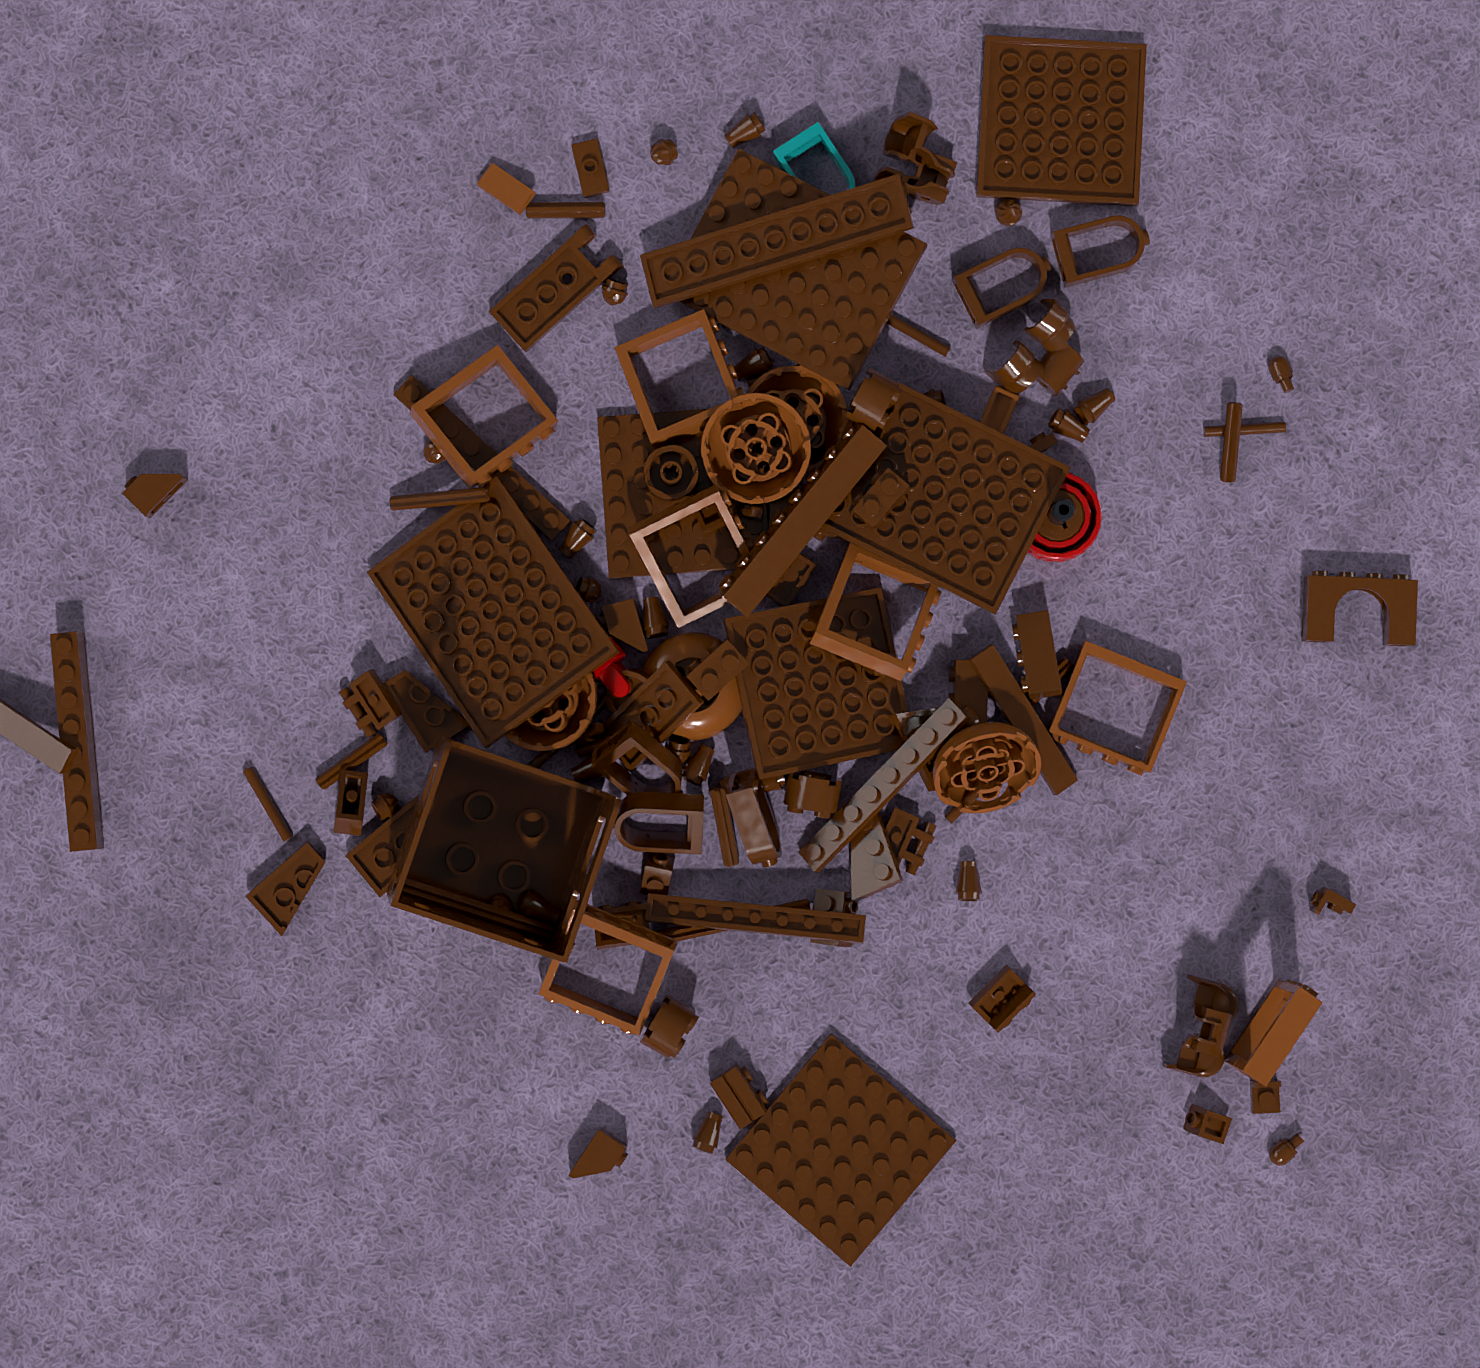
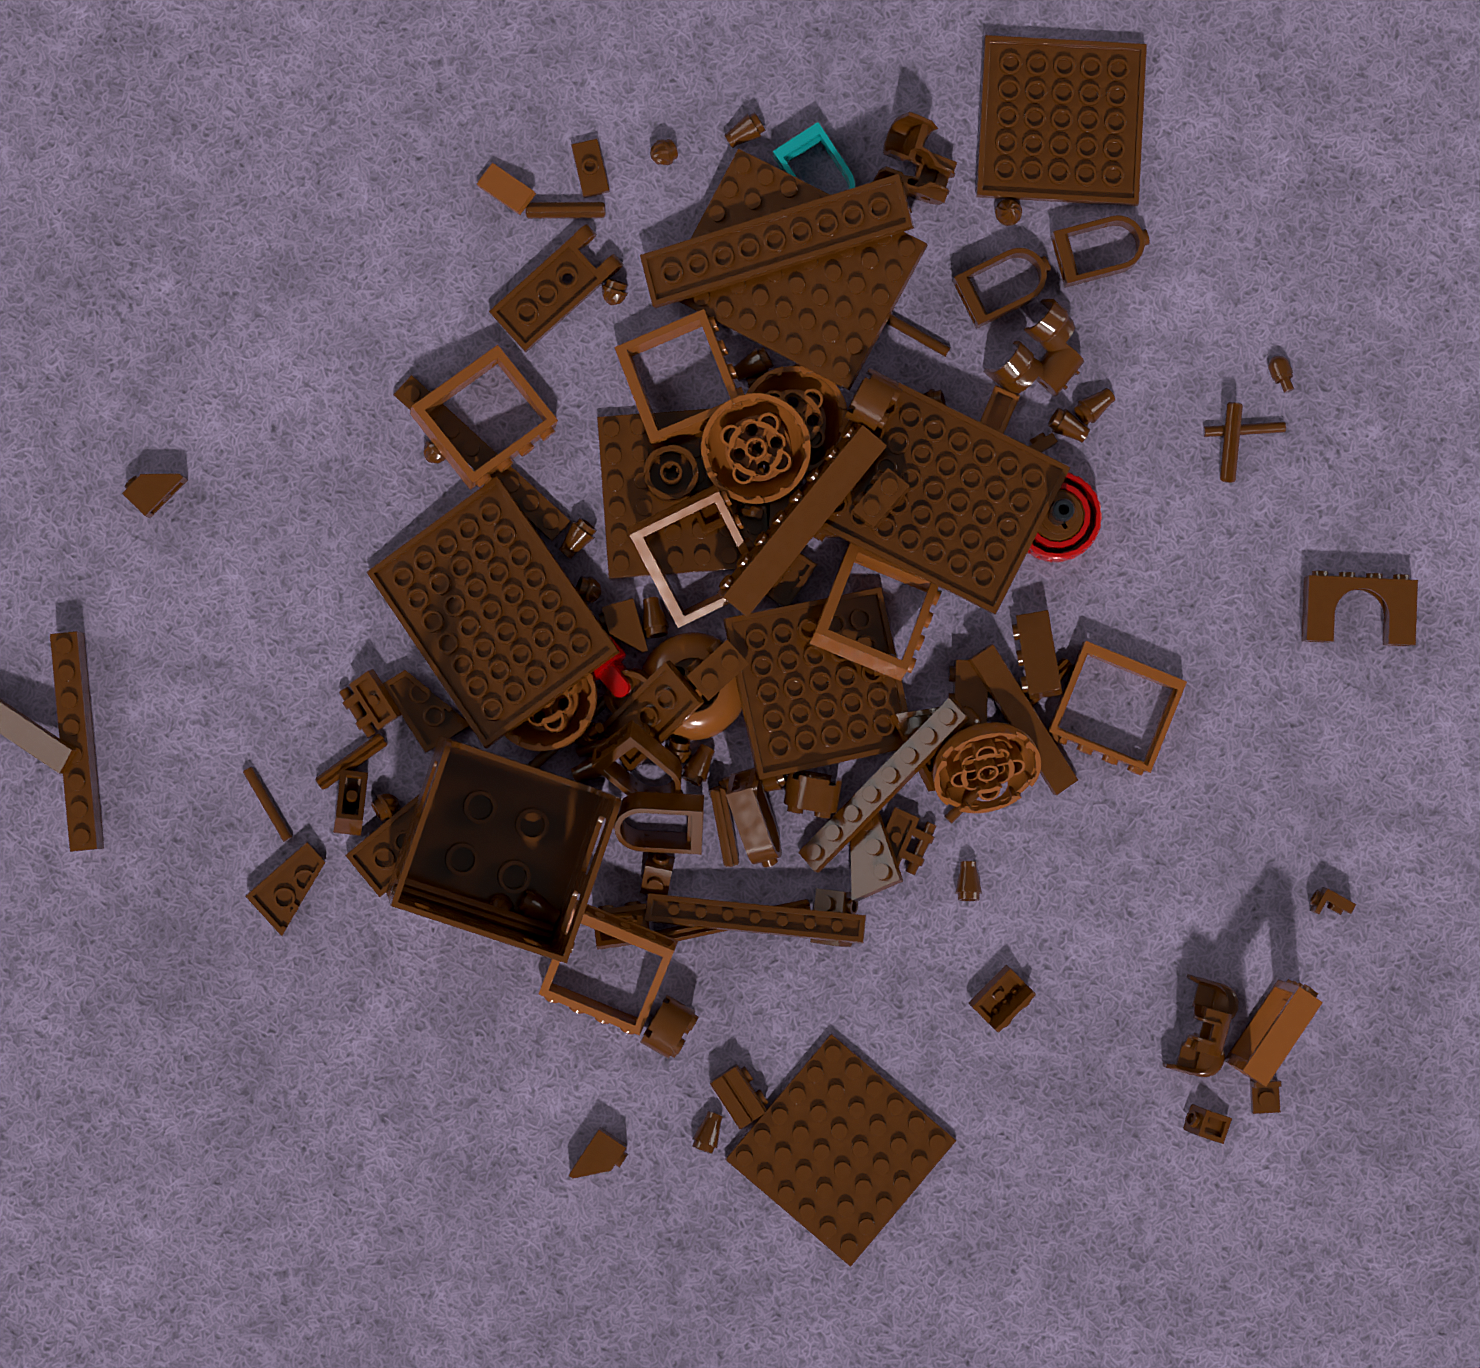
(439, 498): reddish brown axle -> none
(1285, 1150): reddish brown cylinder -> none

